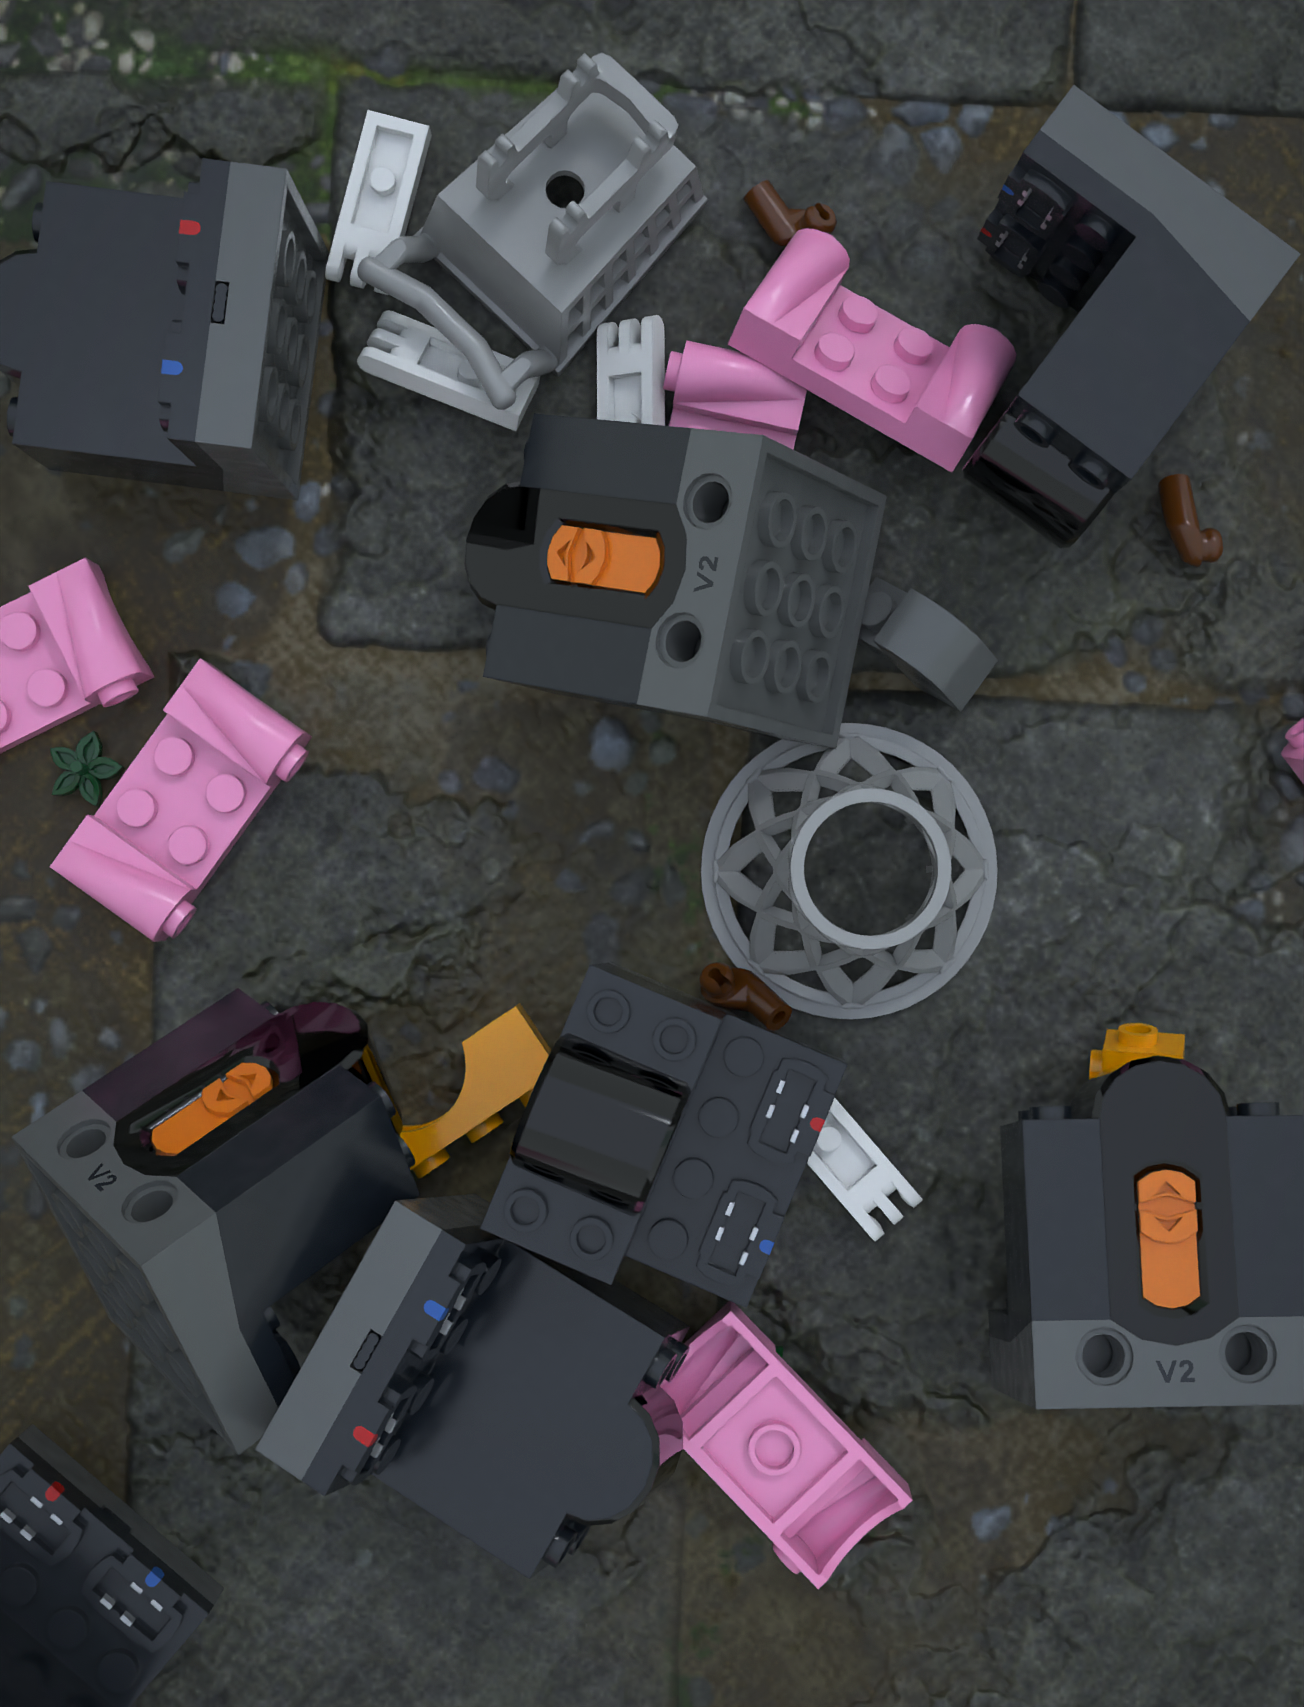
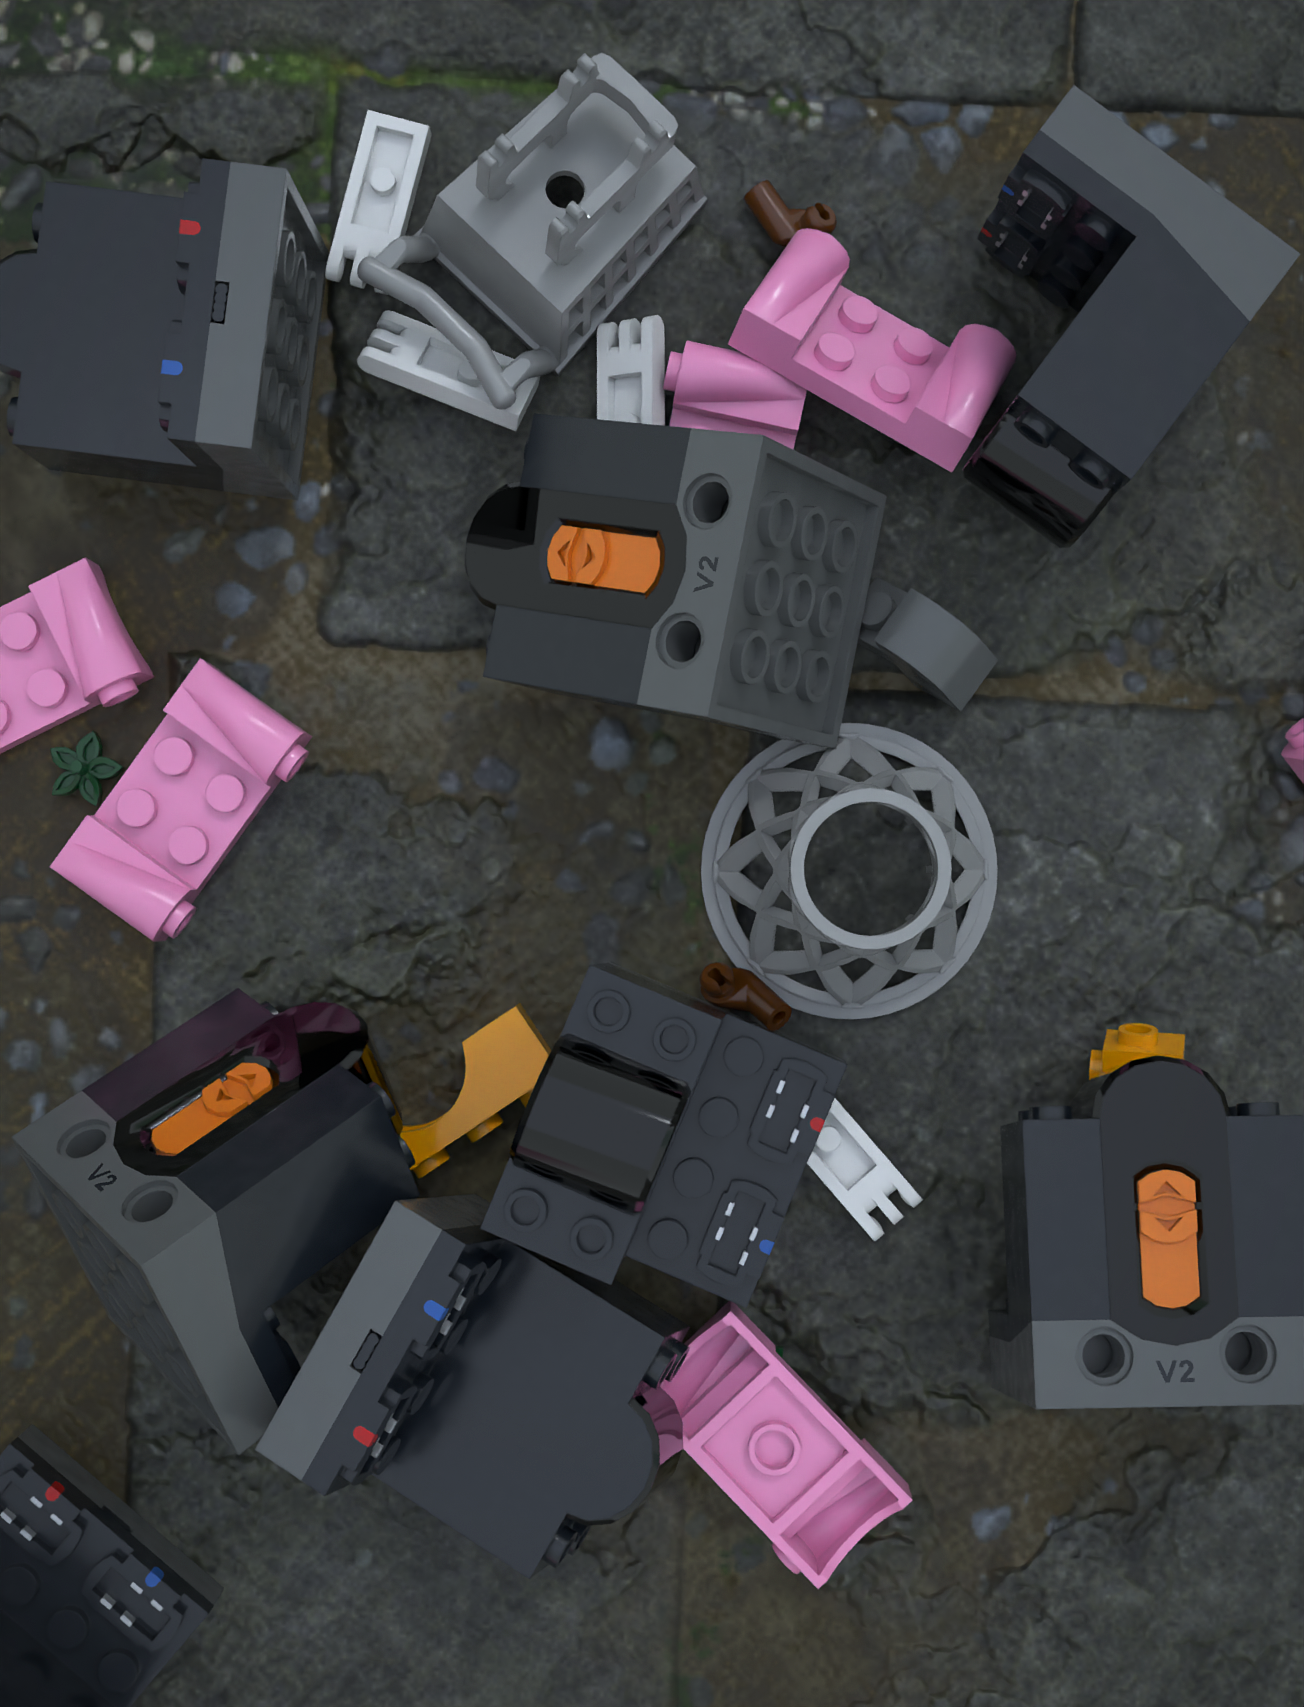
(1183, 523): reddish brown arm -> none

